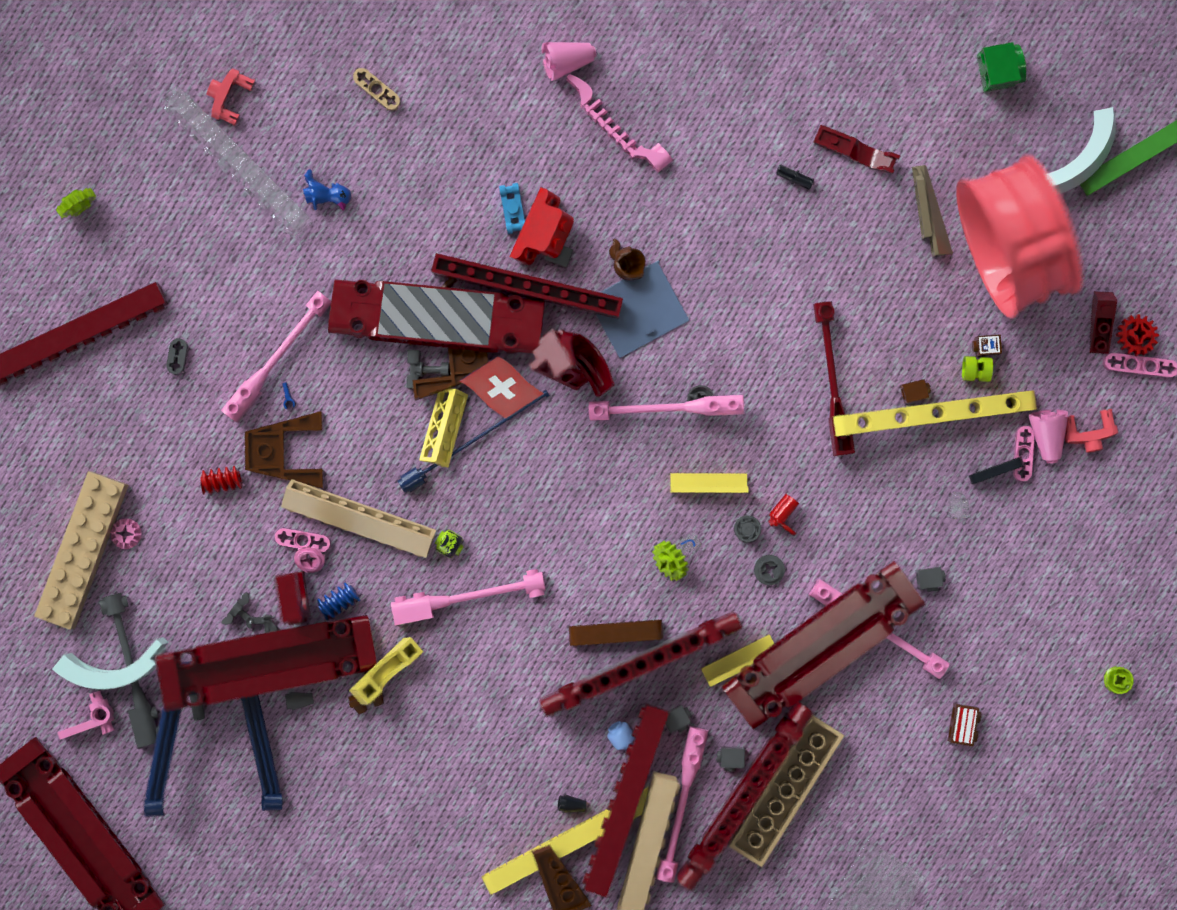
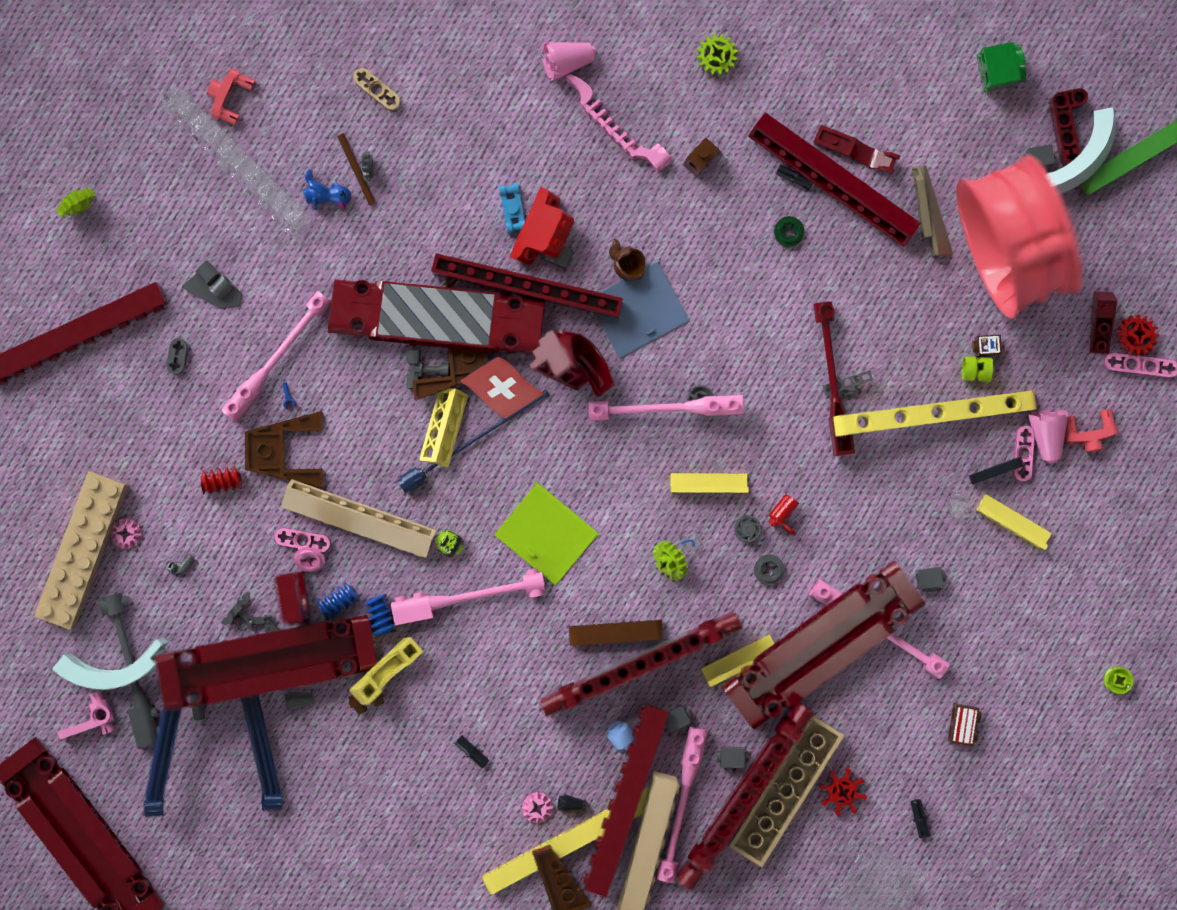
(180, 567): none -> dark grey arm
(213, 287): none -> dark grey panel
(356, 169): none -> reddish brown bar
(367, 166): none -> dark grey gear
(380, 615): none -> blue piece
(472, 752): none -> black axle
(539, 798): none -> bright pink gear
(546, 533): none -> lime piece
(701, 157): none -> reddish brown torso
(721, 62): none -> lime gear
(798, 230): none -> dark green gear
(834, 179): none -> dark red brick
(842, 386): none -> dark grey piece
(850, 786): none -> red gear
(915, 391): reddish brown brick -> none
(920, 818): none -> black axle
(1013, 522): none -> light yellow fence
(1043, 155): none -> dark grey brick
(1068, 129): none -> dark red beam

